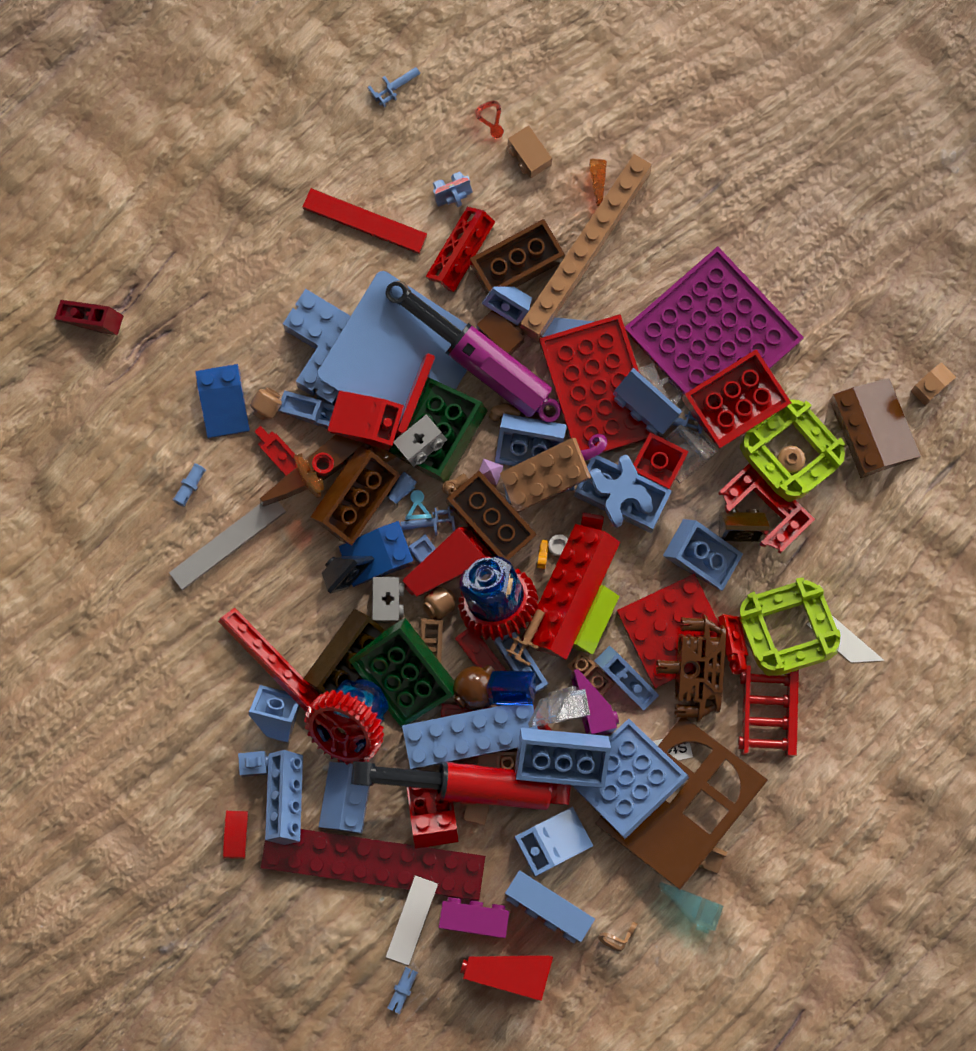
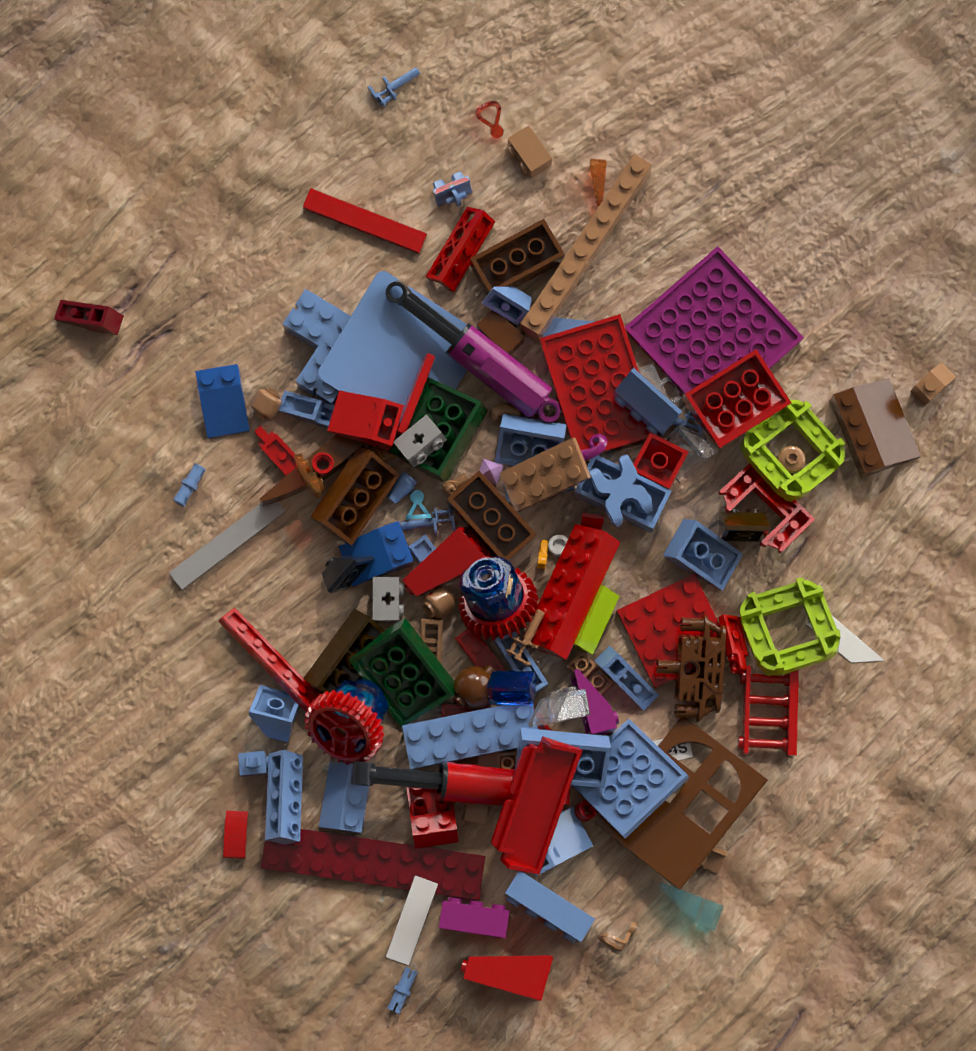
(535, 804): none -> red slope
(580, 812): none -> red bush

